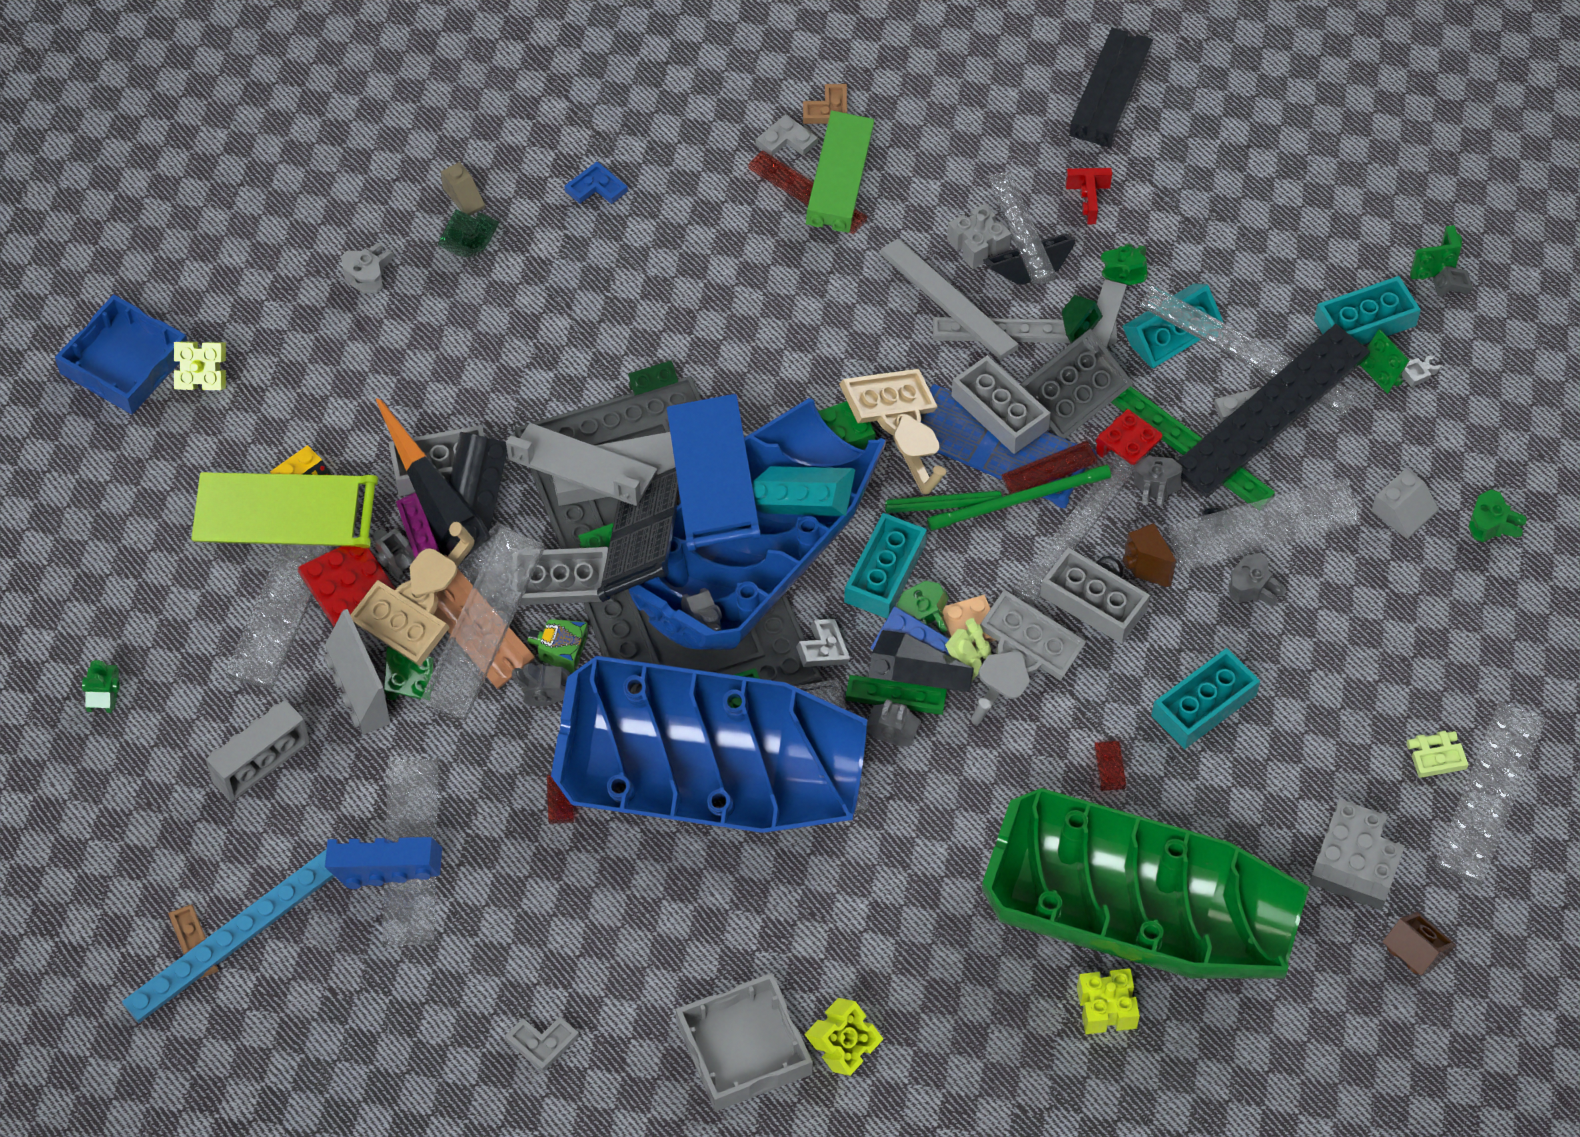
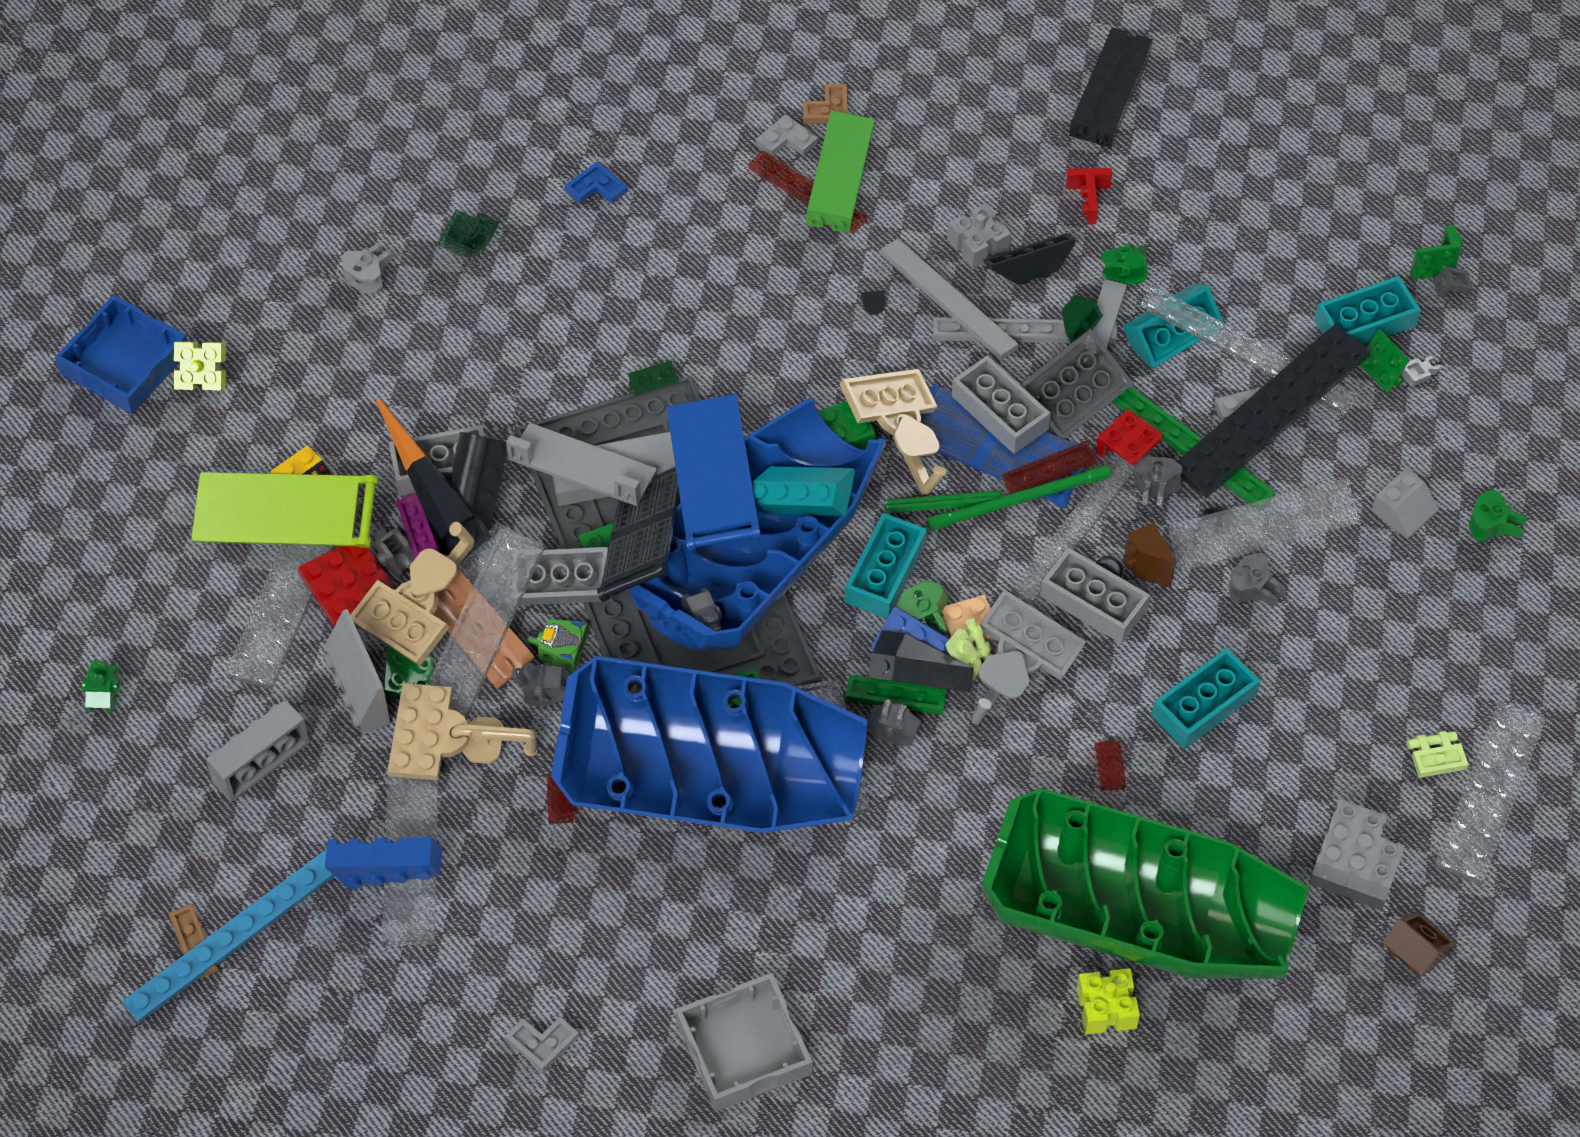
(431, 731): none -> tan plate
(462, 189): dark tan slope -> none
(826, 648): light grey plate -> none
(844, 1036): neon yellow brick -> none
(873, 302): none -> black tile
(1022, 228): clear plate -> none

